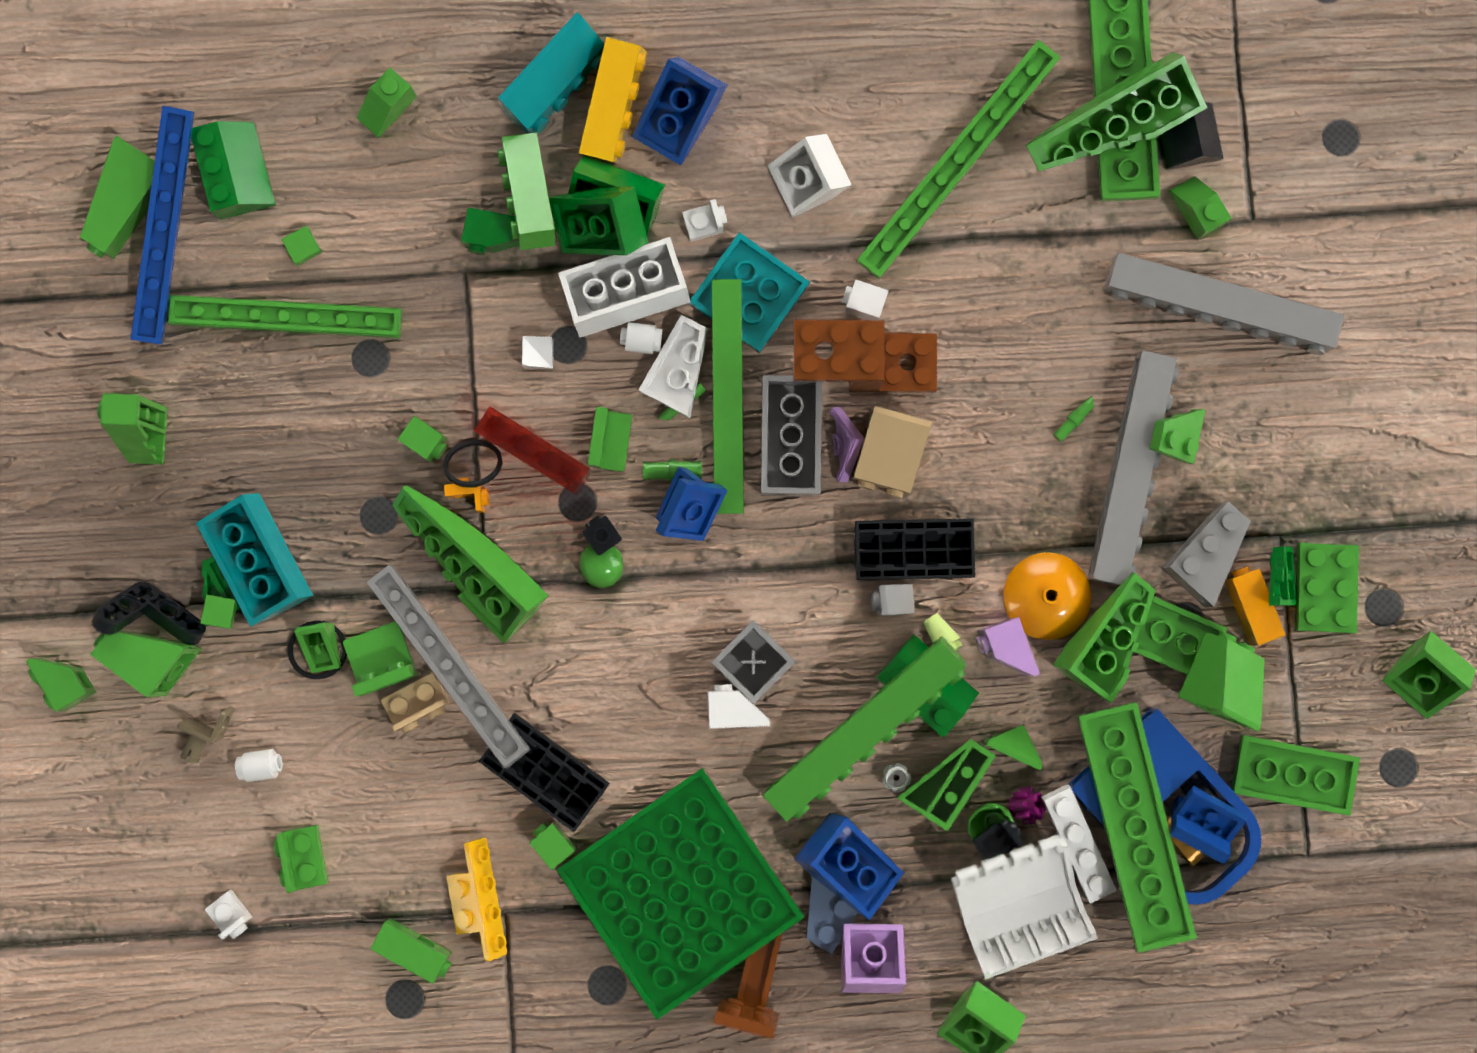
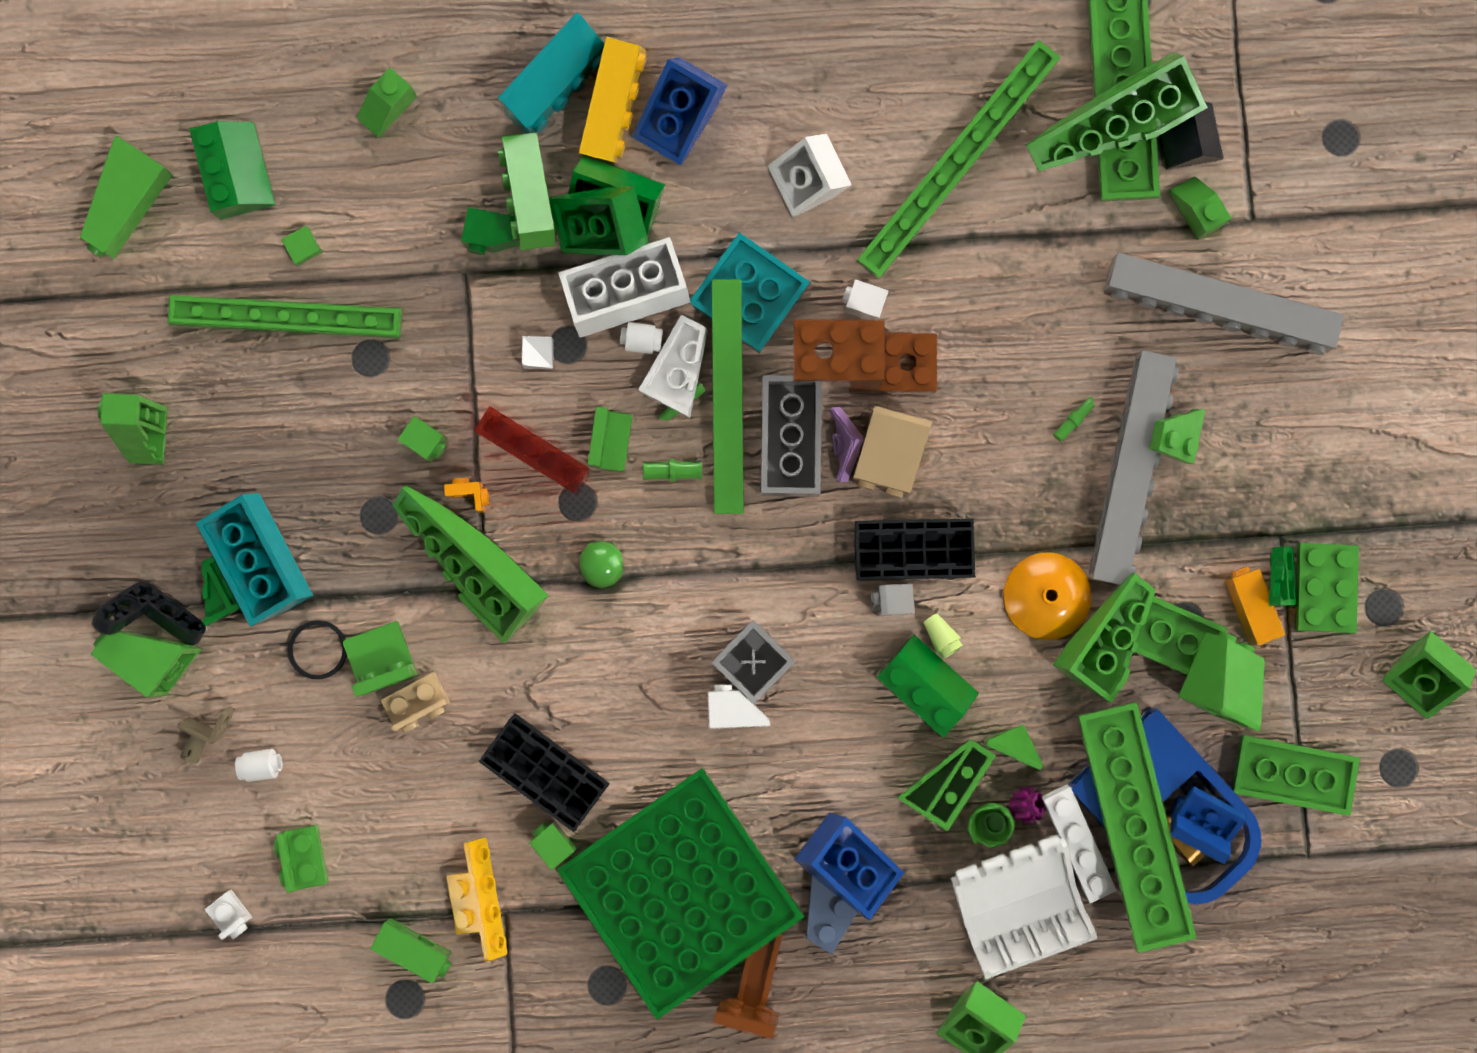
(61, 682): bright green slope -> none
(162, 225): blue plate -> none
(219, 611): bright green tile -> none
(319, 646): bright green slope -> none
(448, 666): light grey plate -> none
(472, 483): black piece -> none
(601, 534): black bracket -> none
(689, 506): blue bracket -> none
(705, 221): white bracket -> none
(865, 728): bright green brick -> none
(872, 958): lavender slope -> none
(903, 781): white plate -> none
(998, 839): black bracket -> none
(1008, 646): lavender slope -> none
(1208, 554): light grey wedge -> none

